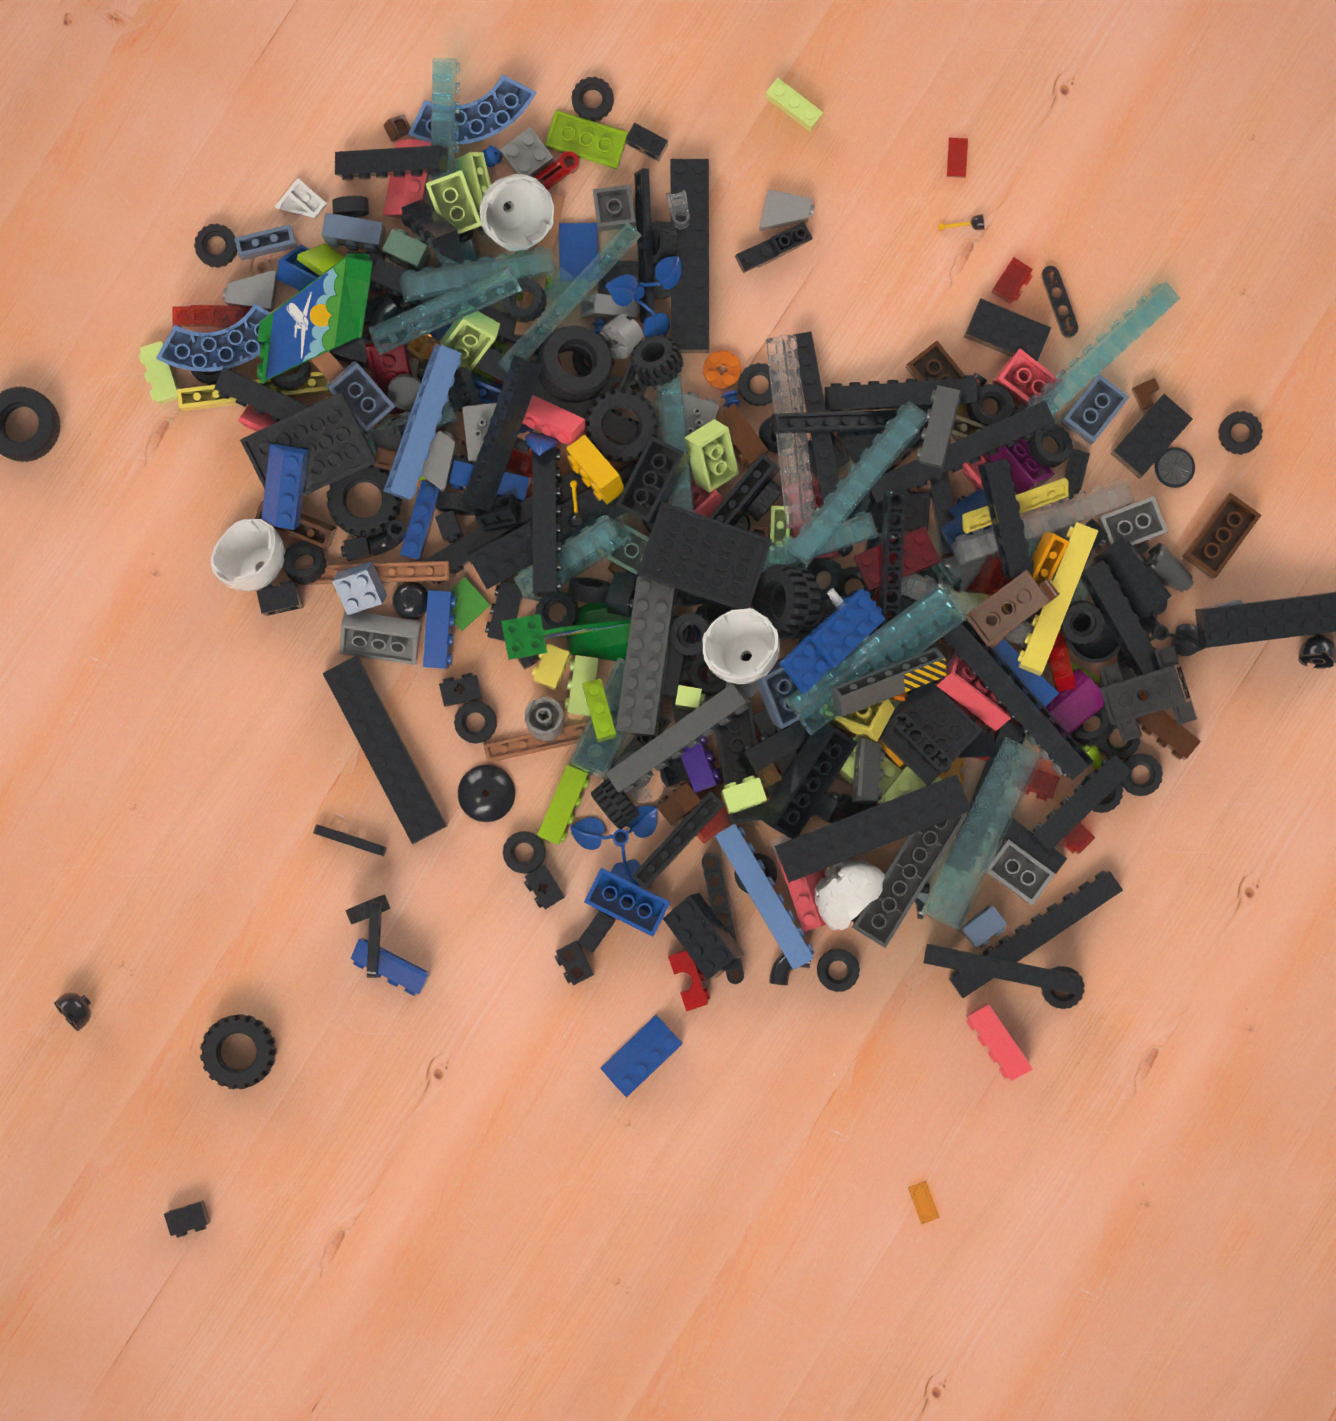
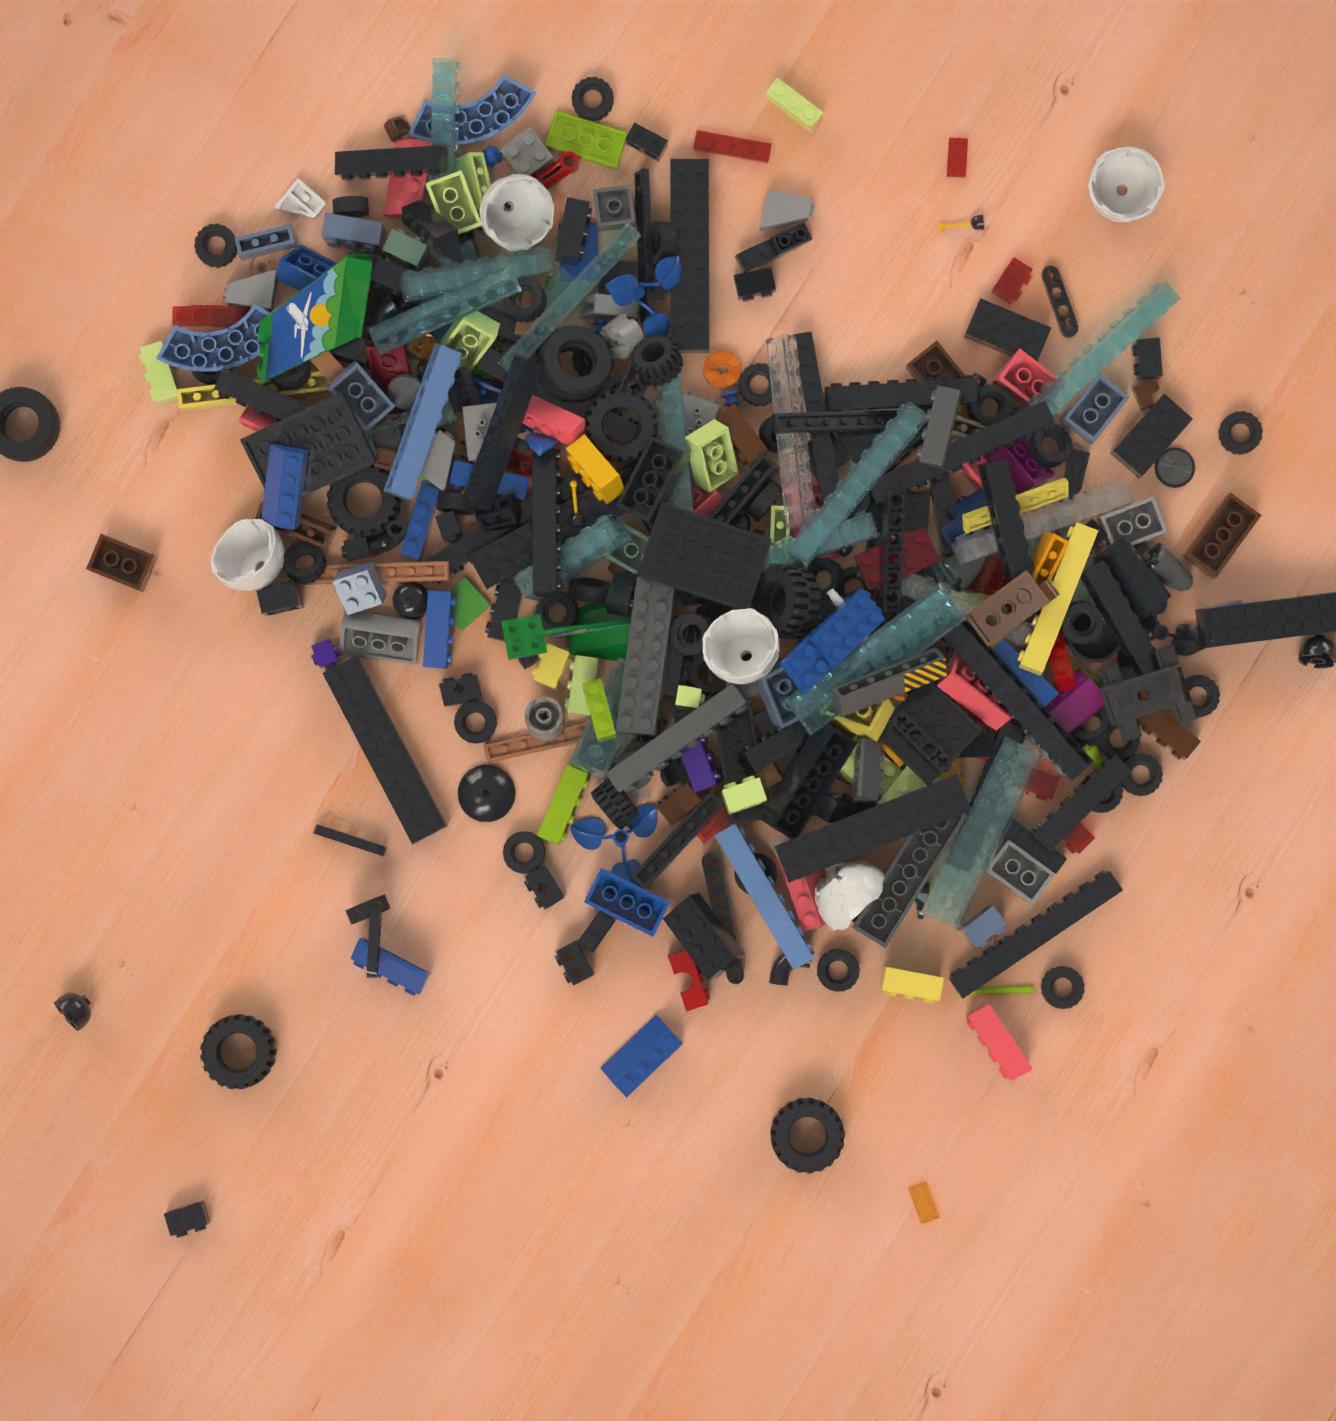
(121, 563): none -> reddish brown brick
(320, 258): lime tile -> none
(325, 654): none -> dark purple brick
(573, 231): none -> black brick
(678, 206): clear piece -> none
(732, 146): none -> clear red tile
(754, 284): none -> black brick
(802, 1161): none -> black tyre
(911, 984): none -> light yellow brick
(1002, 969): black arch -> none
(1002, 990): none -> lime bar
(1137, 173): none -> white piece
(1147, 358): none -> black brick
(1212, 694): none -> black tyre

